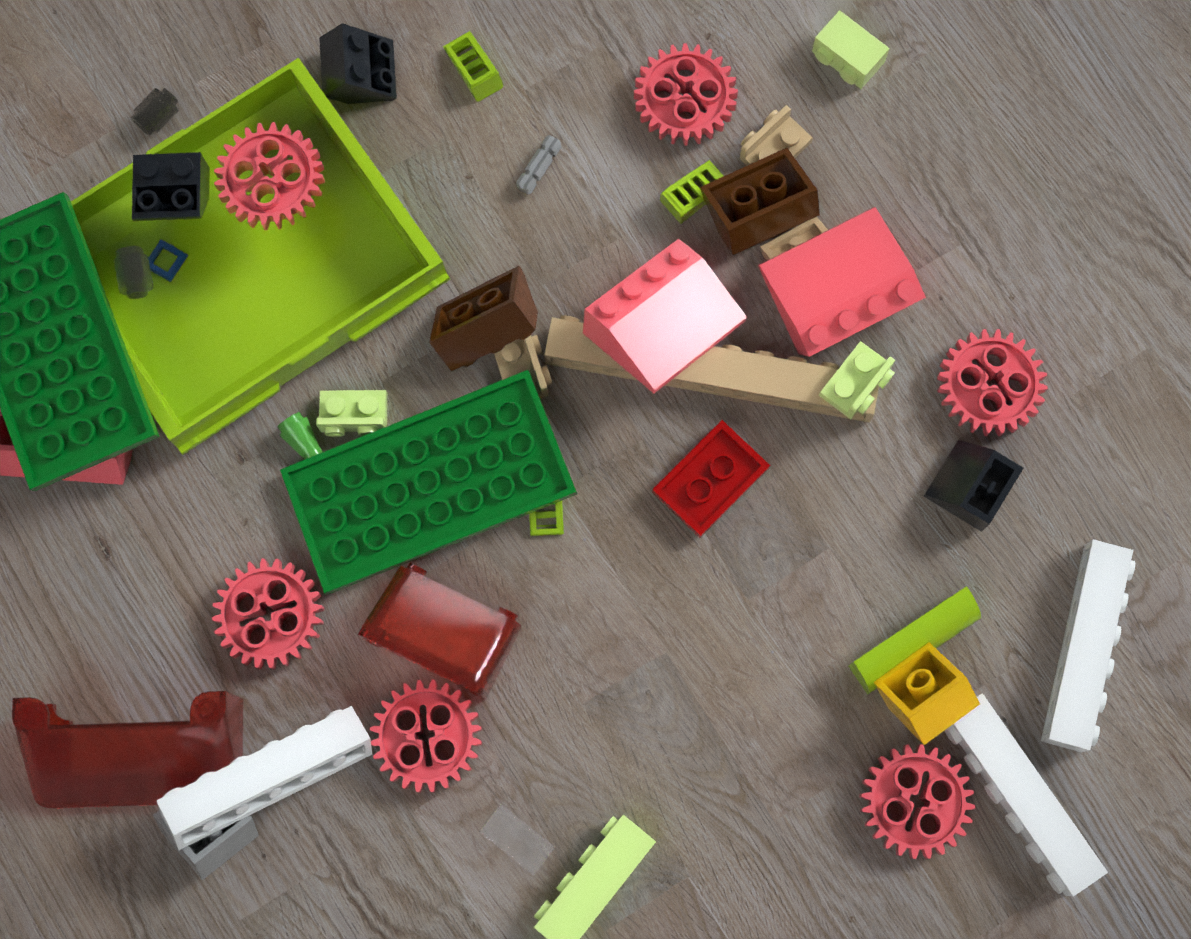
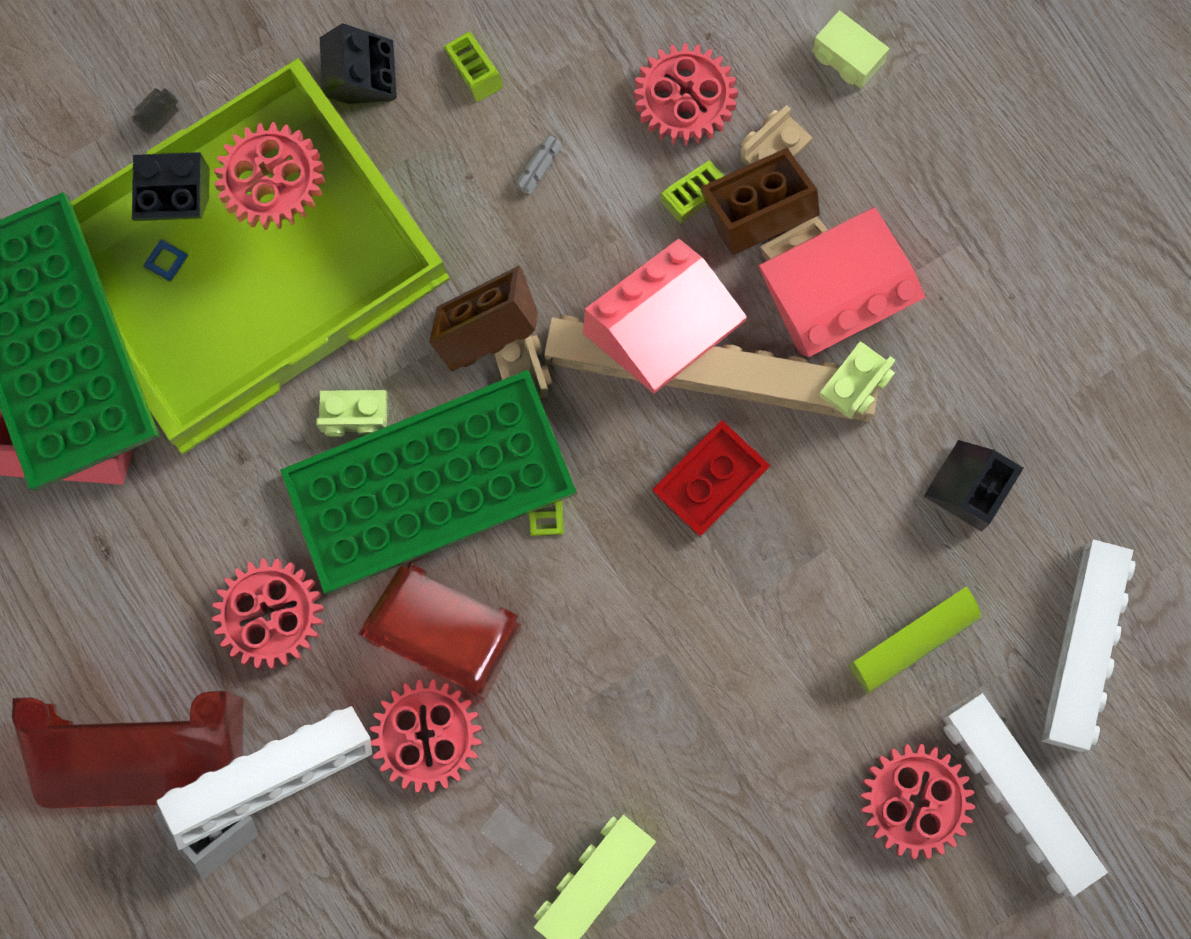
(133, 272): clear smoke brick -> none
(299, 435): bright green cone -> none
(927, 693): yellow brick -> none
(1015, 365): coral gear -> none

